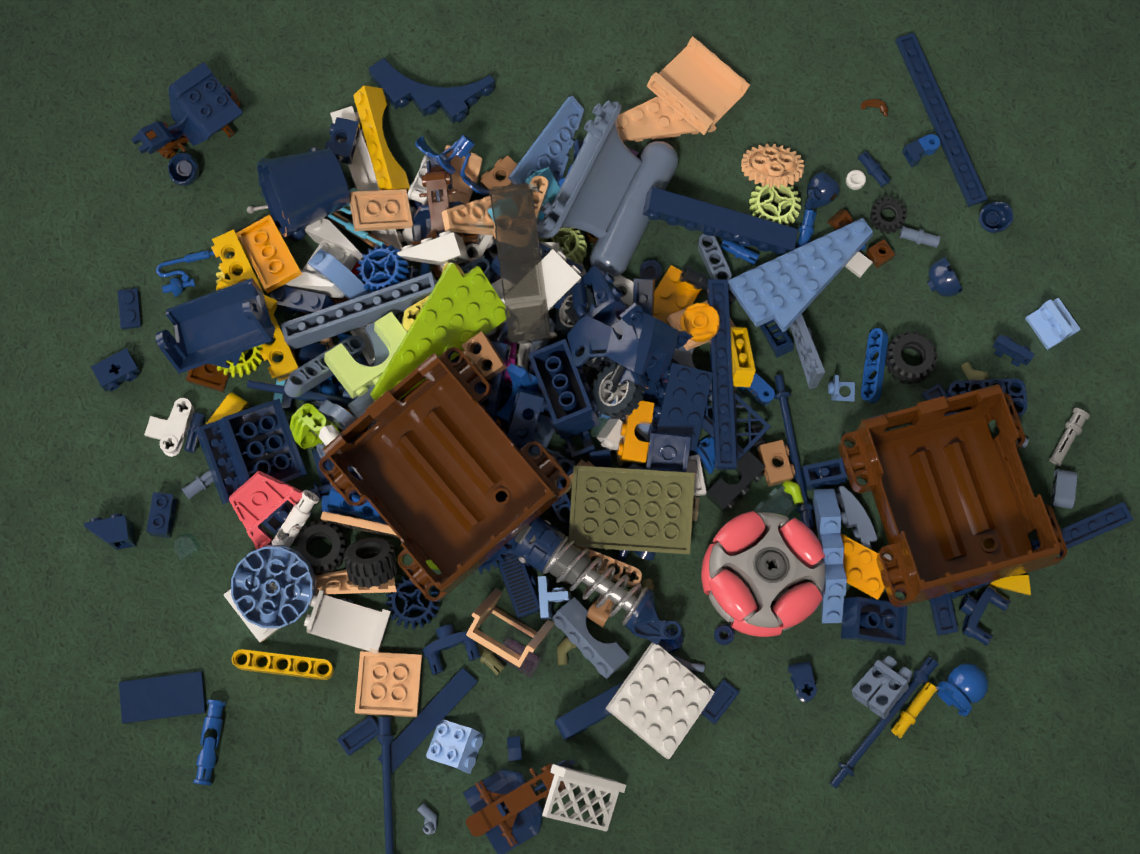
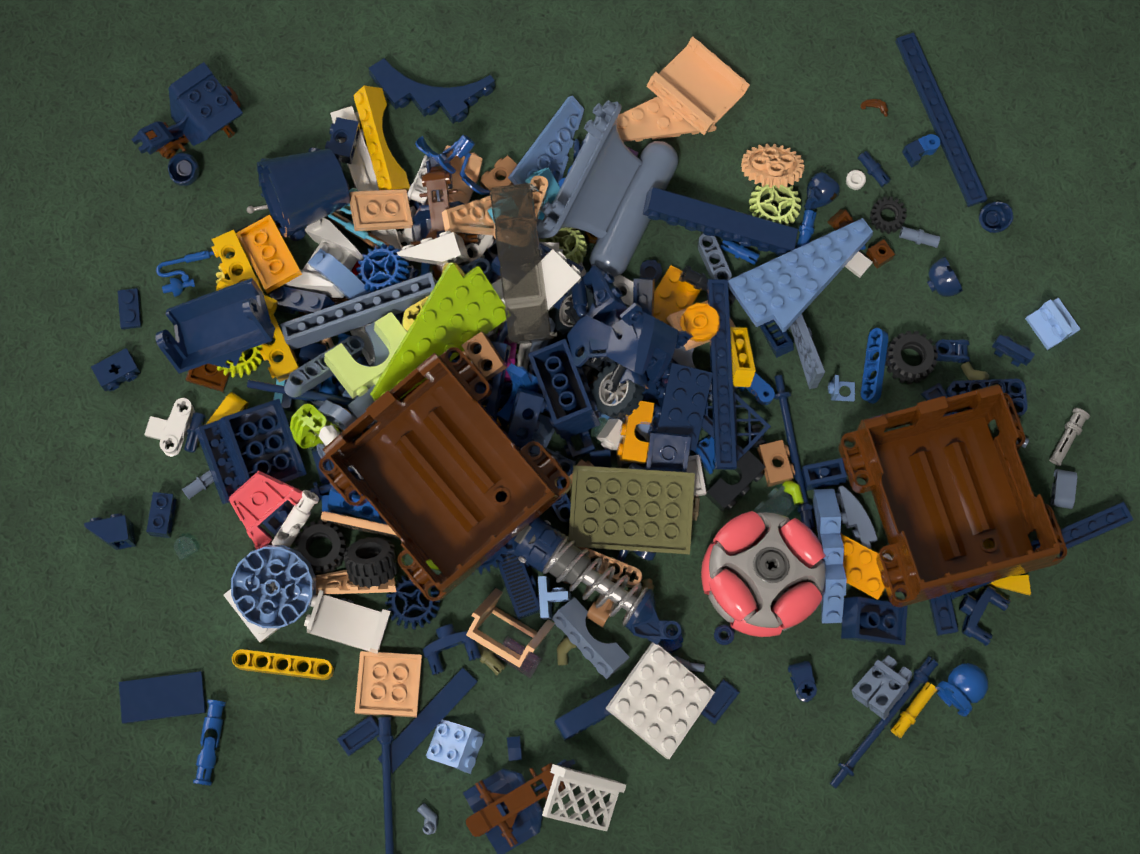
(955, 351): none -> dark blue piece

